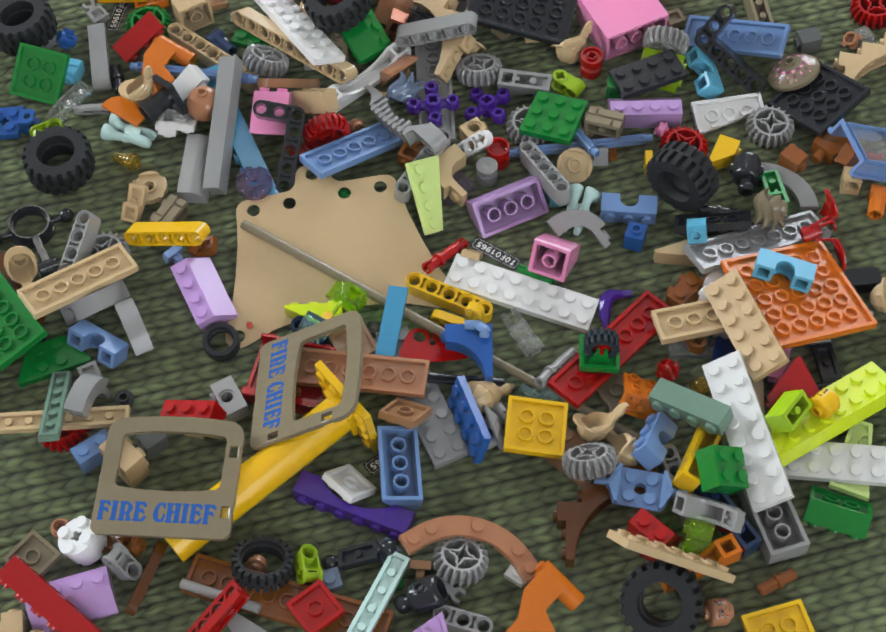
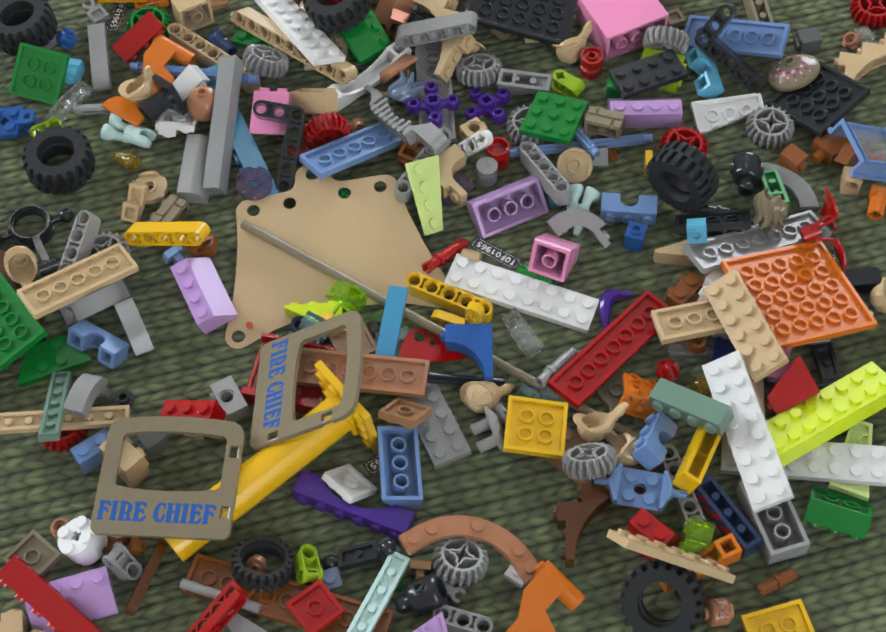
(90, 368): light grey plate -> none
(117, 77): black pin -> none
(217, 329): black tyre -> none
(288, 83): medium nougat beam -> none
(469, 419): blue plate -> none
(477, 325): medium blue arm -> none
(599, 351): plate -> none
(660, 129): bright pink plate -> none
(709, 511): light grey arch -> none
(721, 469): green piece -> none
(724, 151): yellow slope -> none
(788, 411): lime brick -> none
(798, 271): medium azure arch -> none
(825, 404): yellow head -> none

